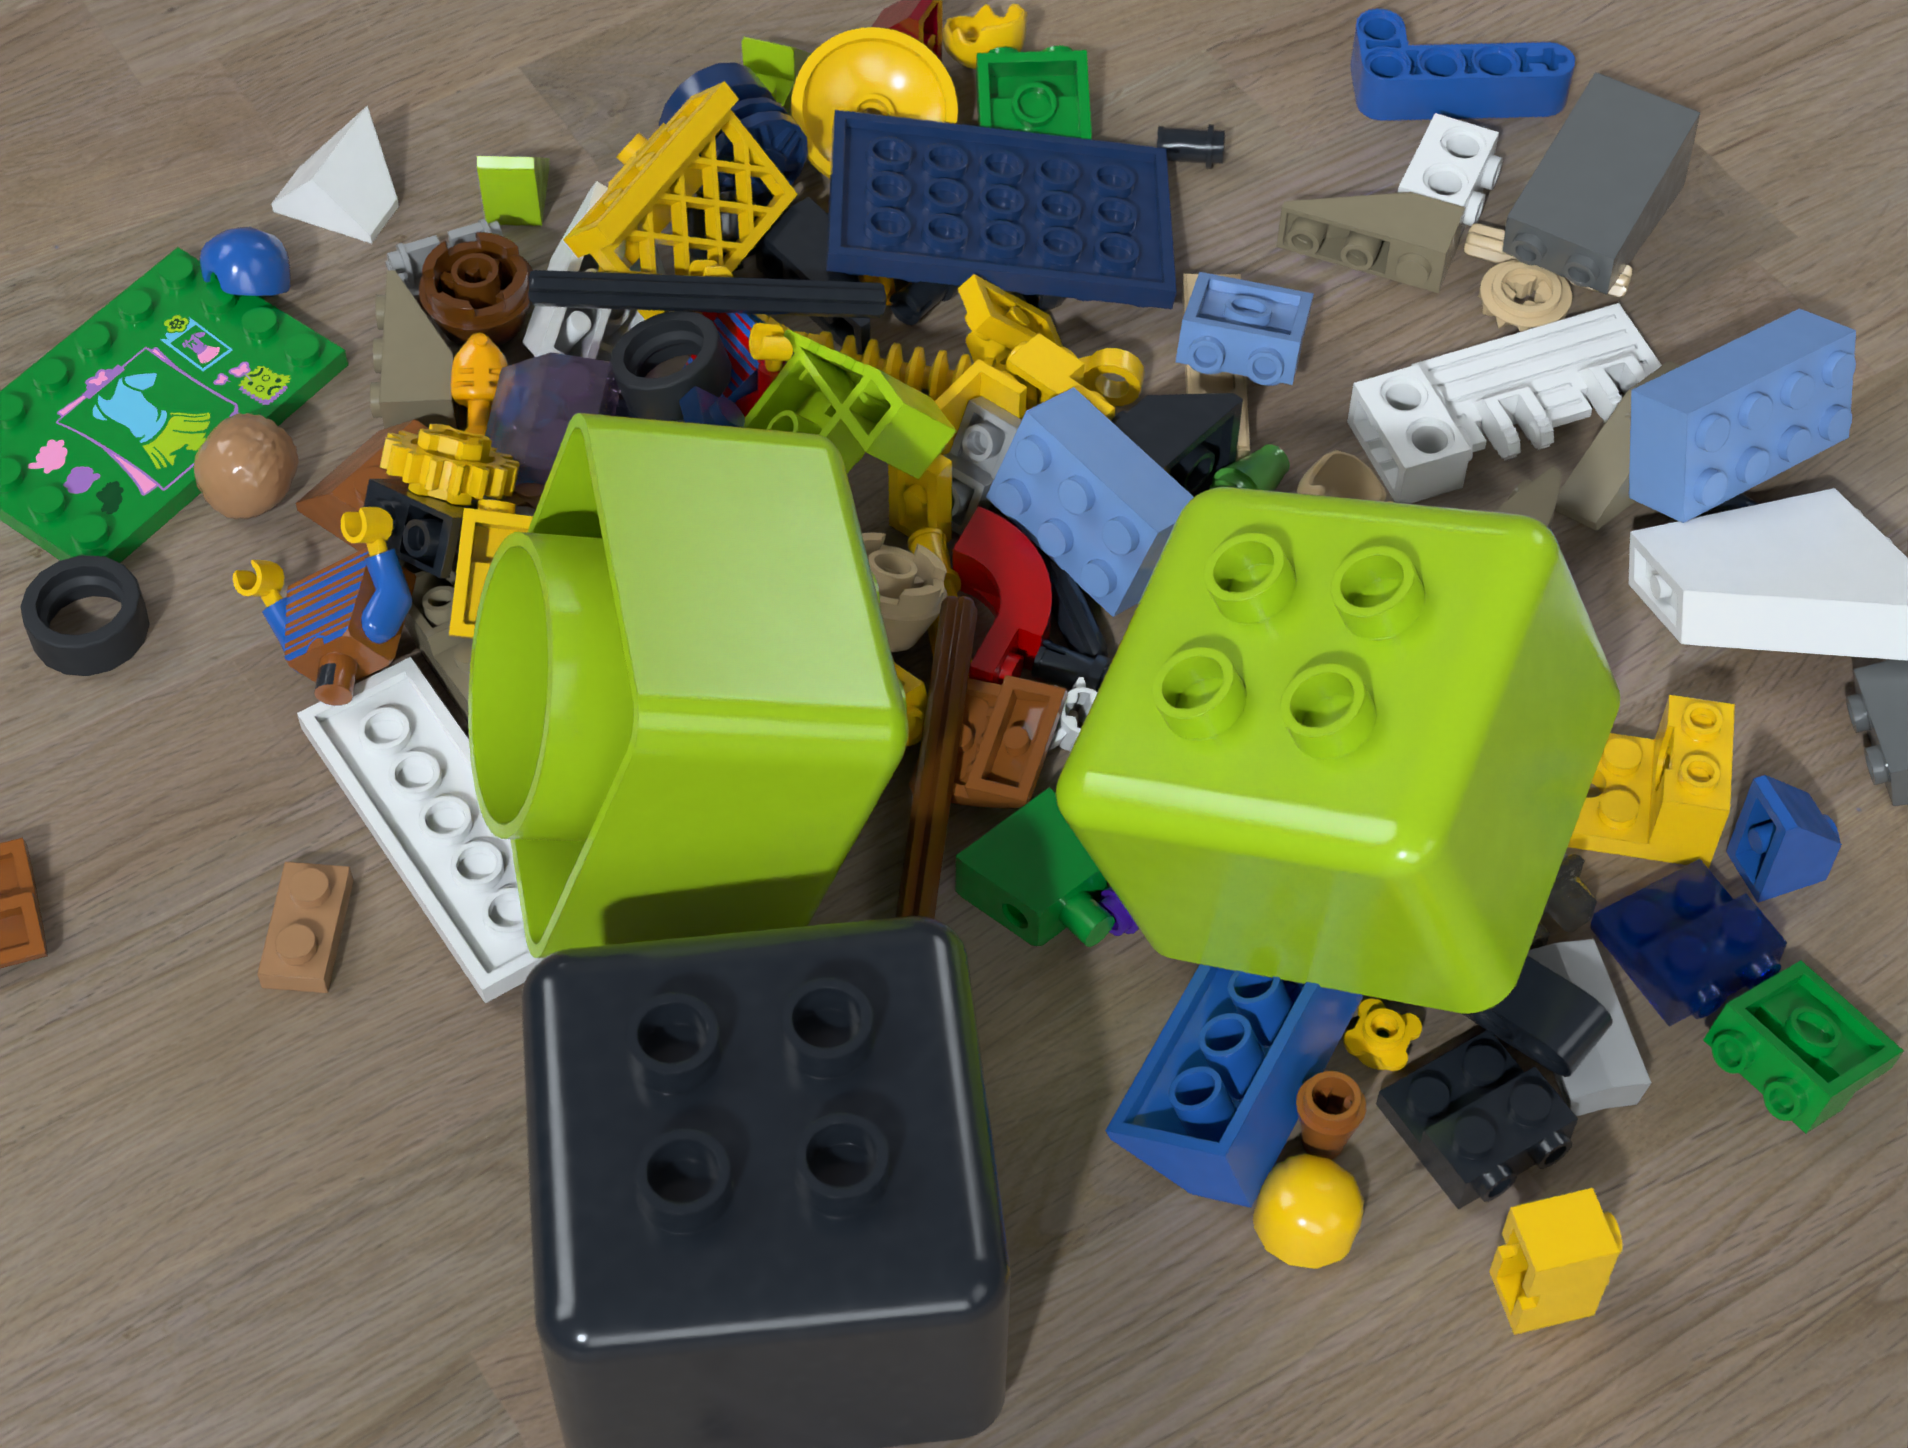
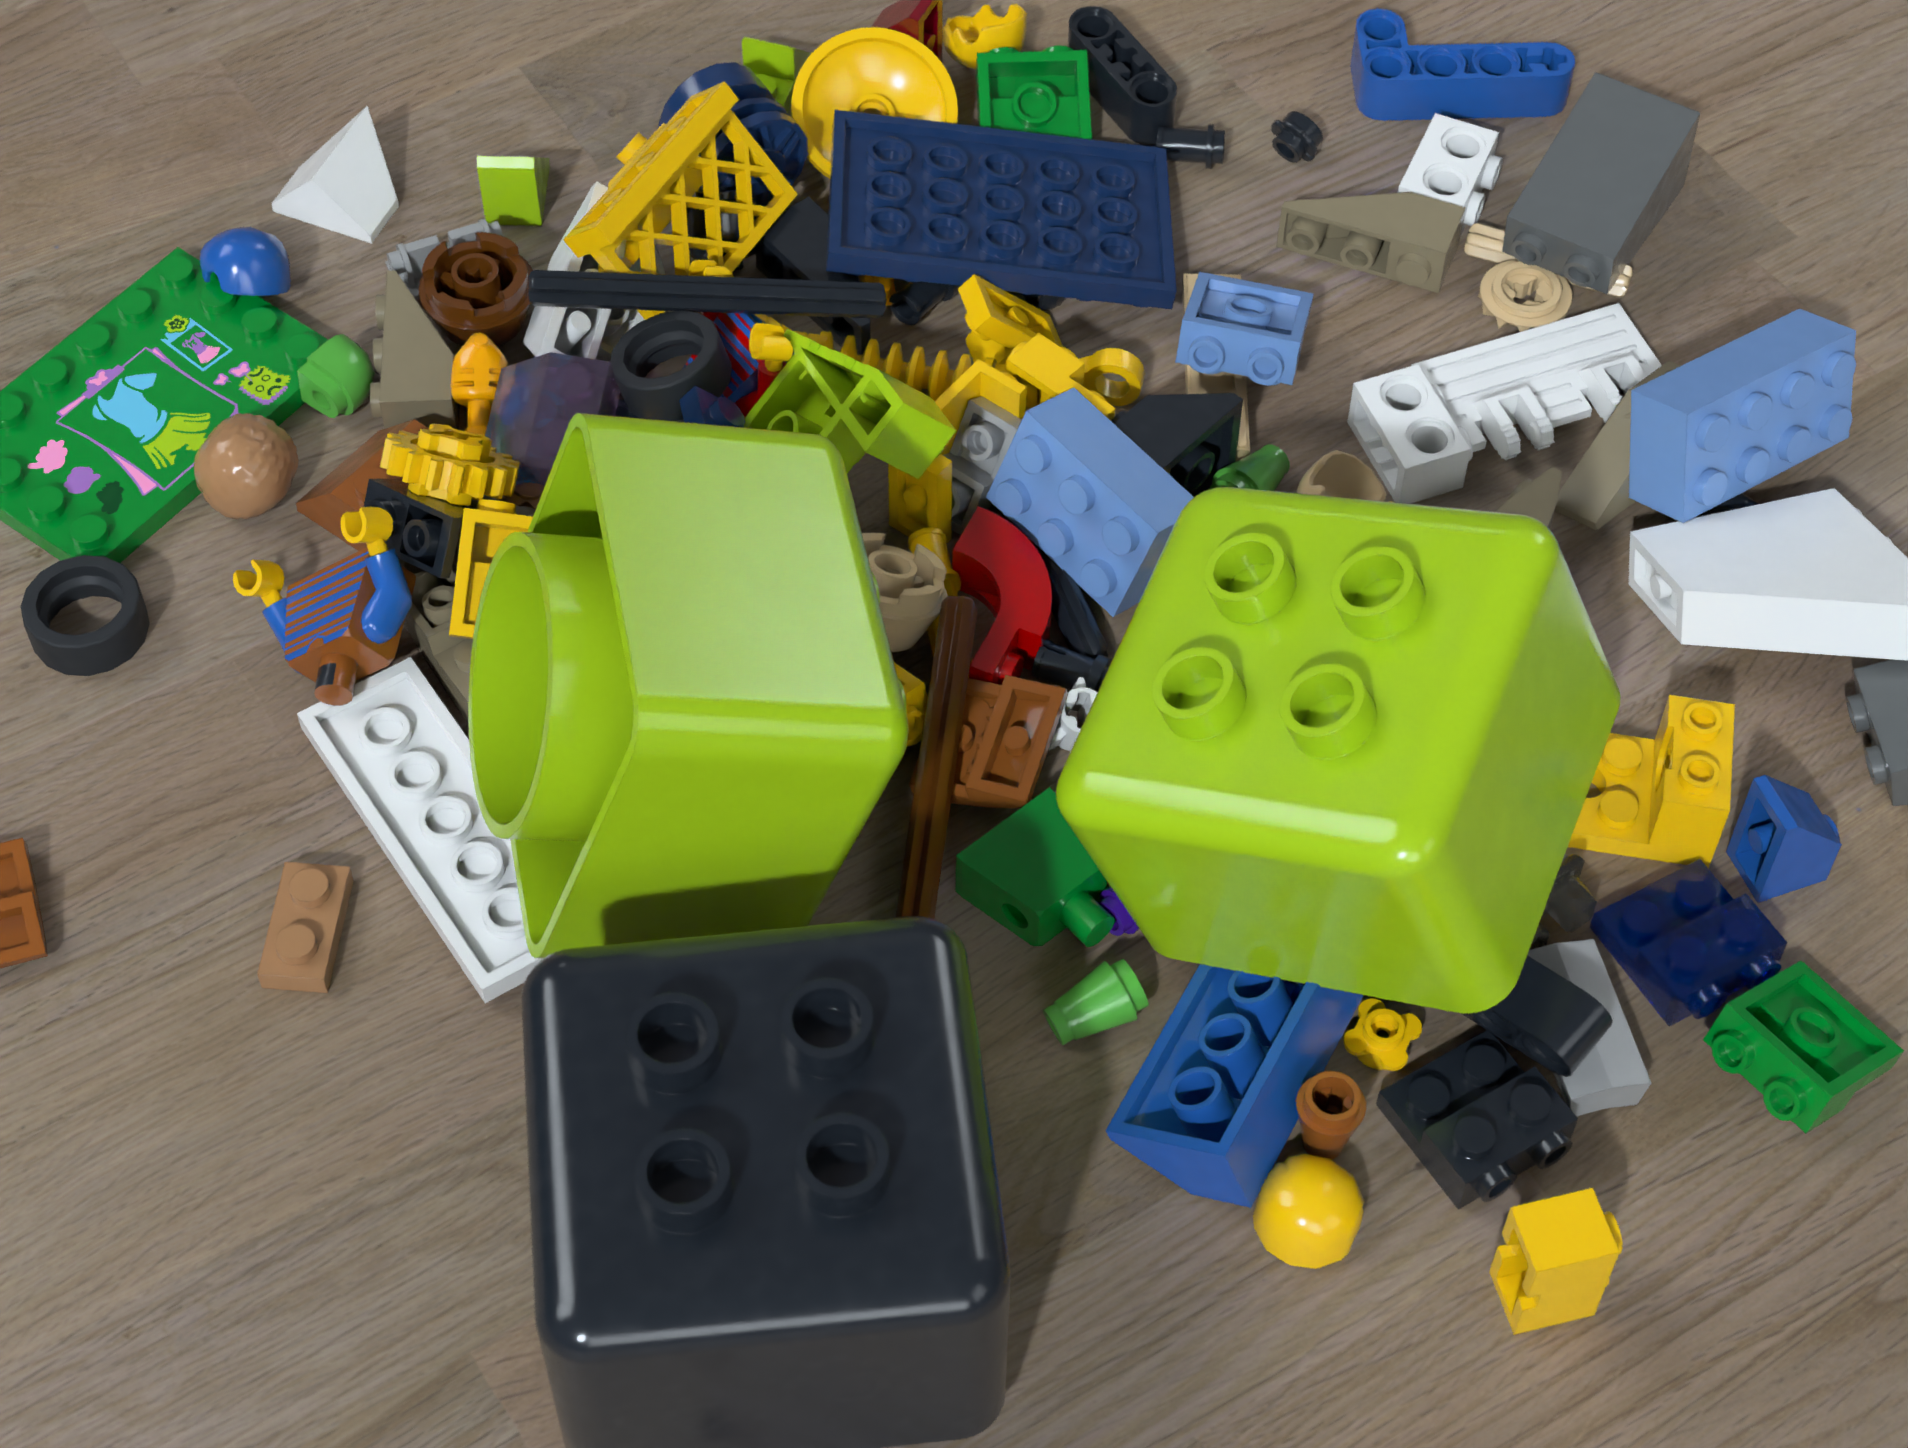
(336, 377): none -> bright green piece
(1097, 1003): none -> bright green cone
(1123, 75): none -> black beam
(1296, 137): none -> black plate

